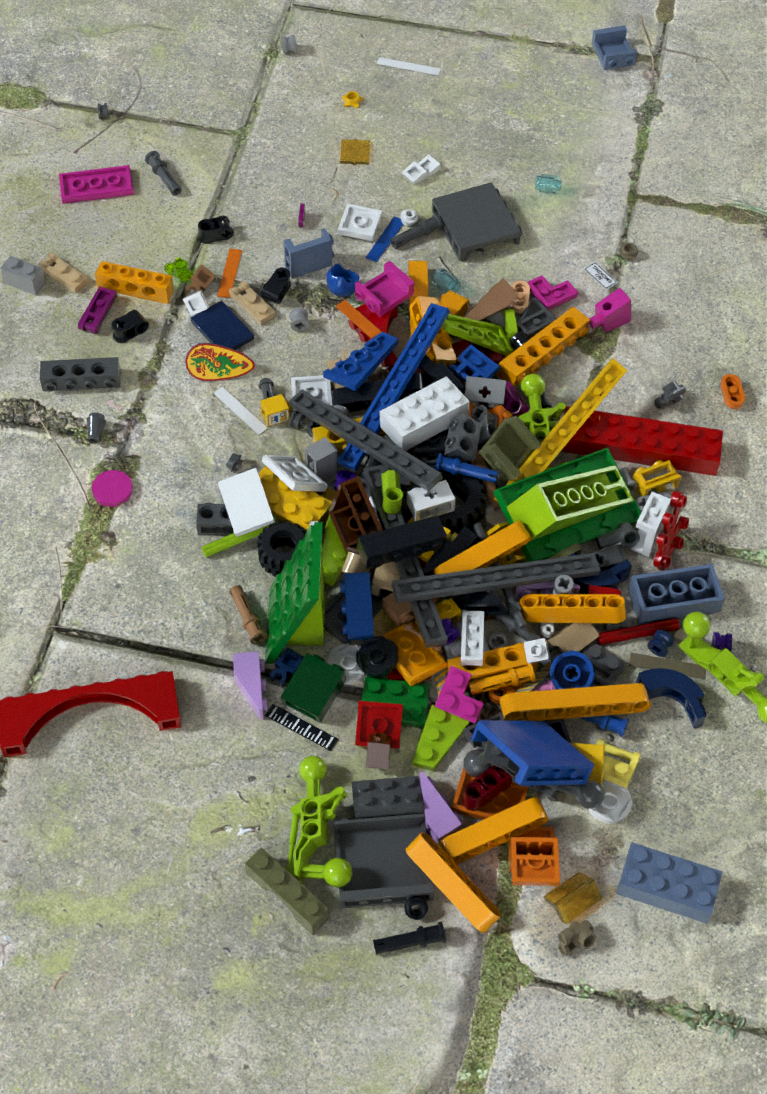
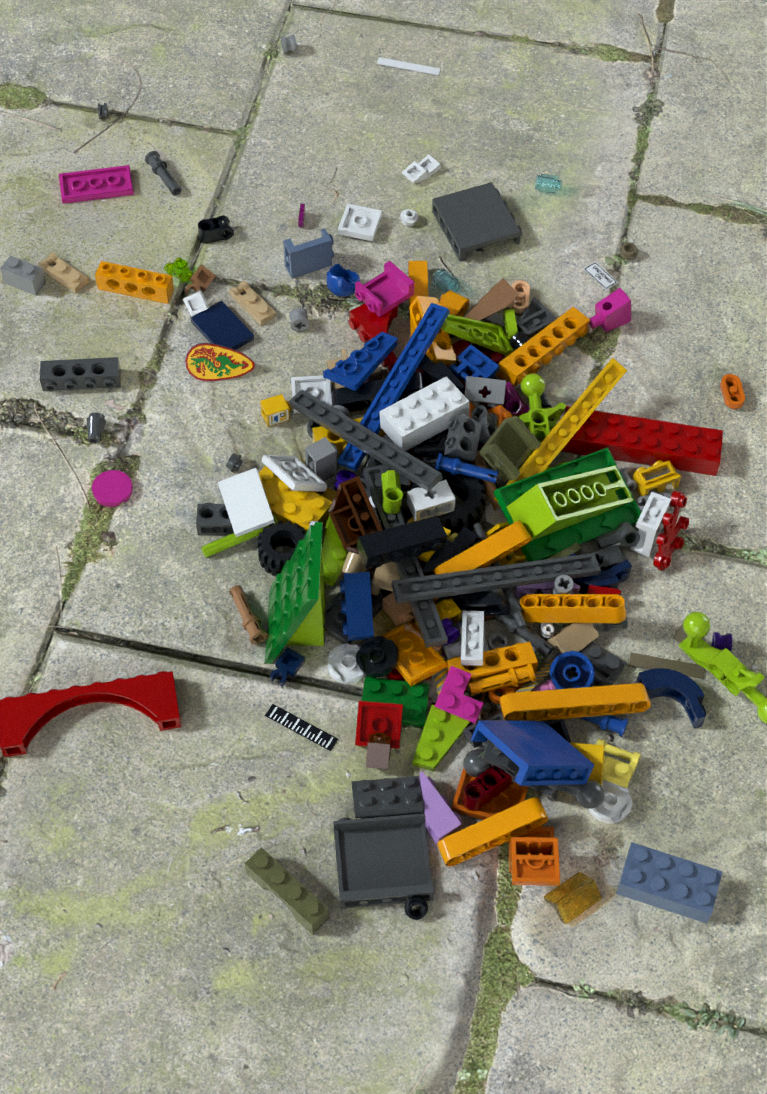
(97, 310): magenta plate -> none
(130, 324): black piece -> none
(229, 272): orange sticker -> none
(240, 410): white sticker -> none
(248, 679): lavender slope -> none
(266, 386): dark grey pin -> none
(277, 285): black piece -> none
(296, 419): dark grey bush -> none
(313, 687): dark green brick -> none
(336, 871): lime piece -> none
(352, 99): yellow plate -> none
(355, 151): clear yellow piece -> none
(358, 319): orange sticker -> none
(384, 240): blue sticker -> none
(420, 937): black pin -> none
(423, 228): dark grey pin -> none
(453, 882): light orange beam -> none
(537, 651): white bracket -> none
(552, 296): dark pink plate -> none
(575, 935): dark tan plate -> none
(613, 47): sand blue panel -> none
(637, 631): red axle -> none
(660, 643): dark blue wheel -> none
(672, 392): dark grey plate -> none
(675, 593): sand blue brick -> none

